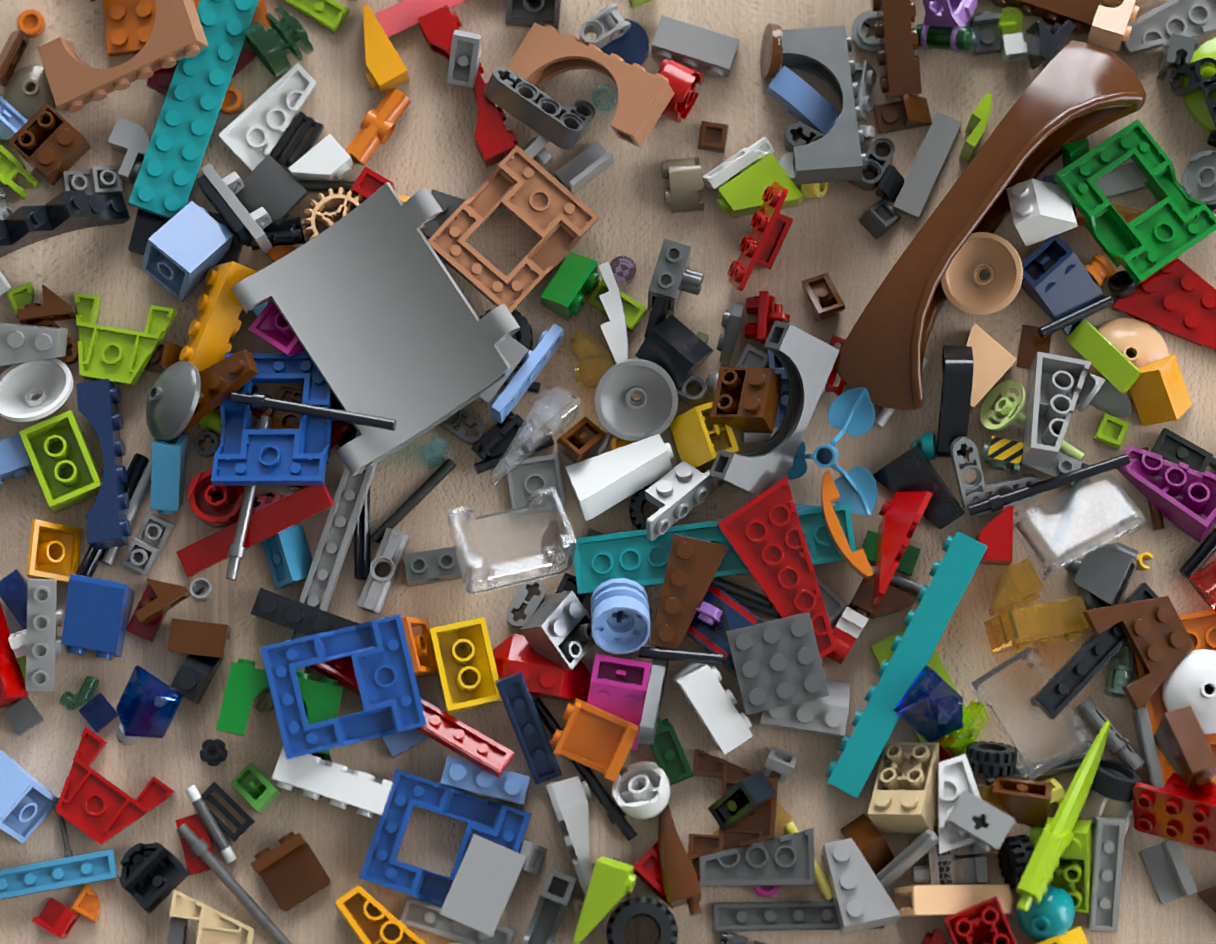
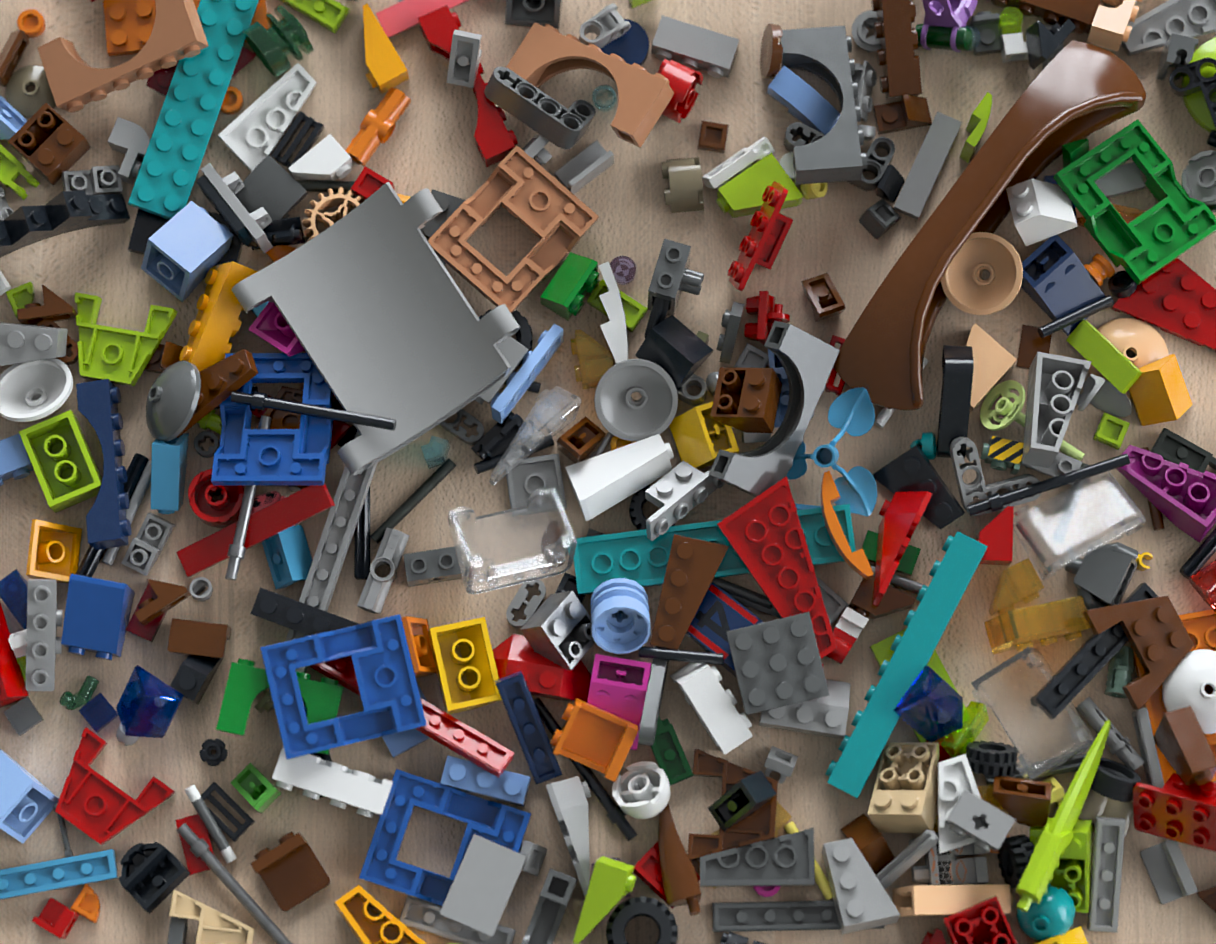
(709, 613): medium lavender plate -> none

